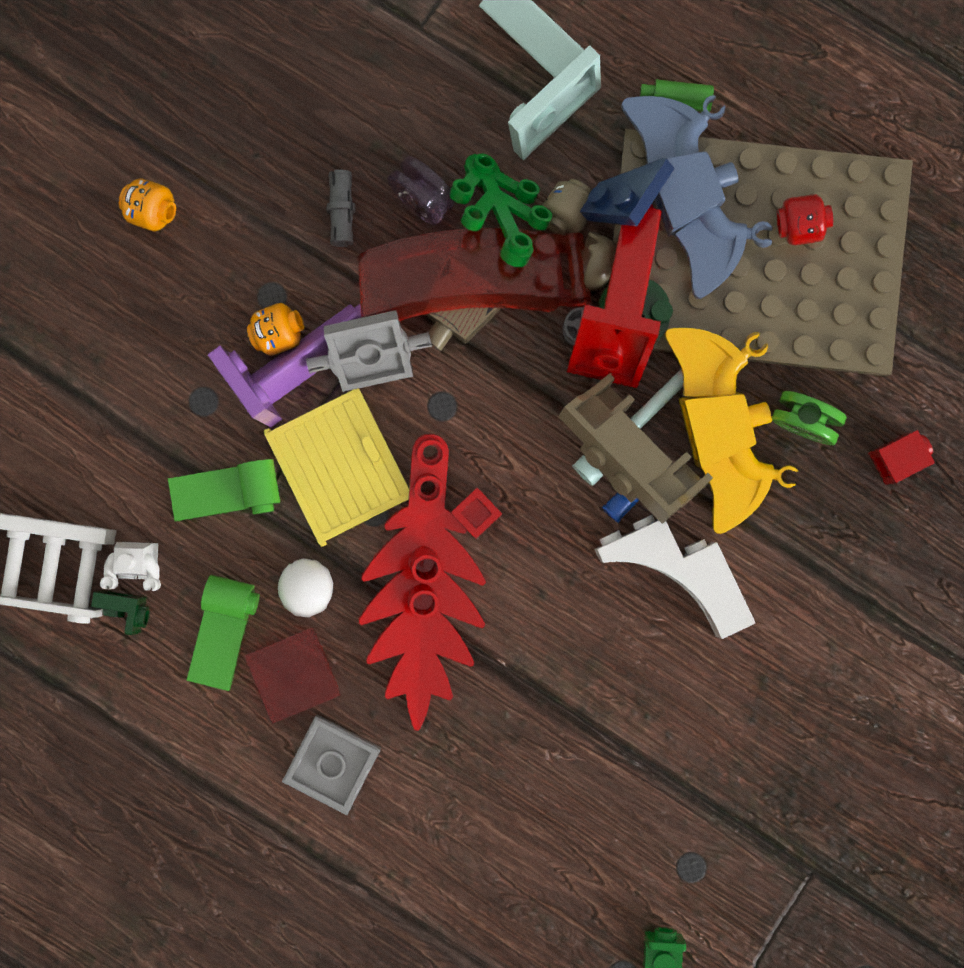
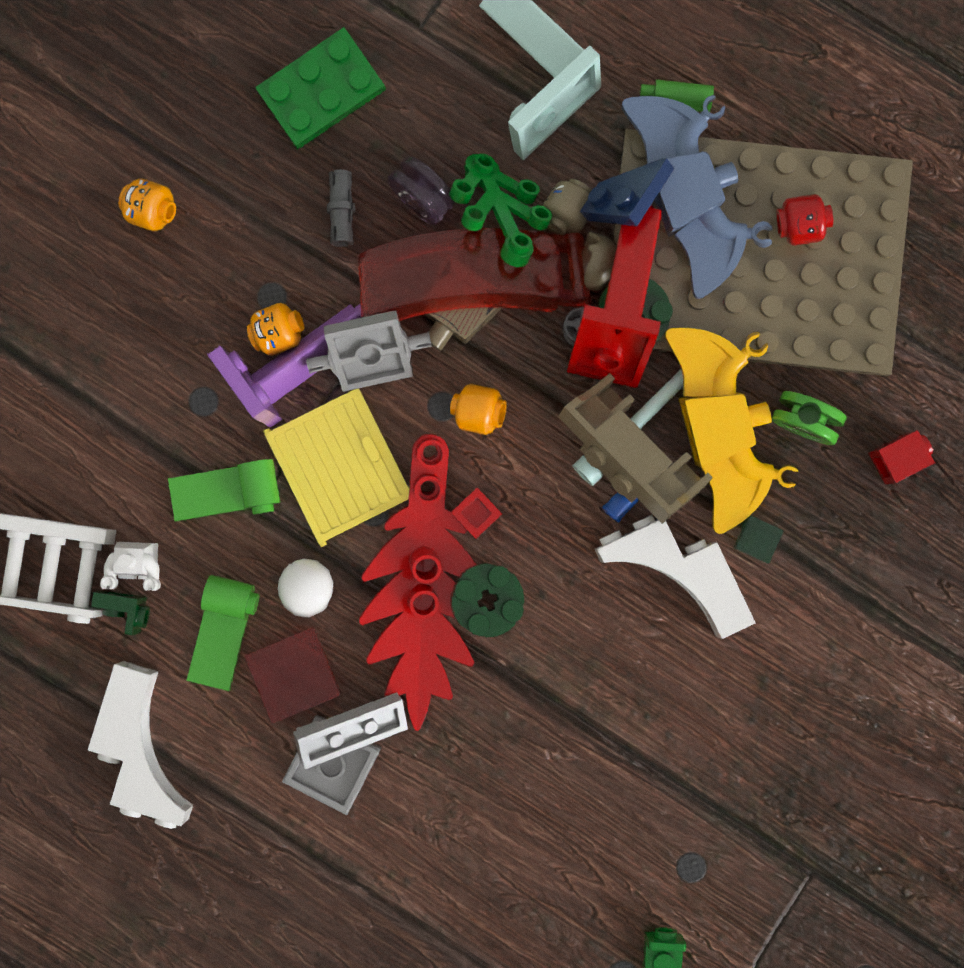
(124, 735): none -> white arch
(320, 88): none -> green plate
(350, 730): none -> hinge
(478, 409): none -> light orange head
(507, 607): none -> dark green plate
(758, 539): none -> clear green plate

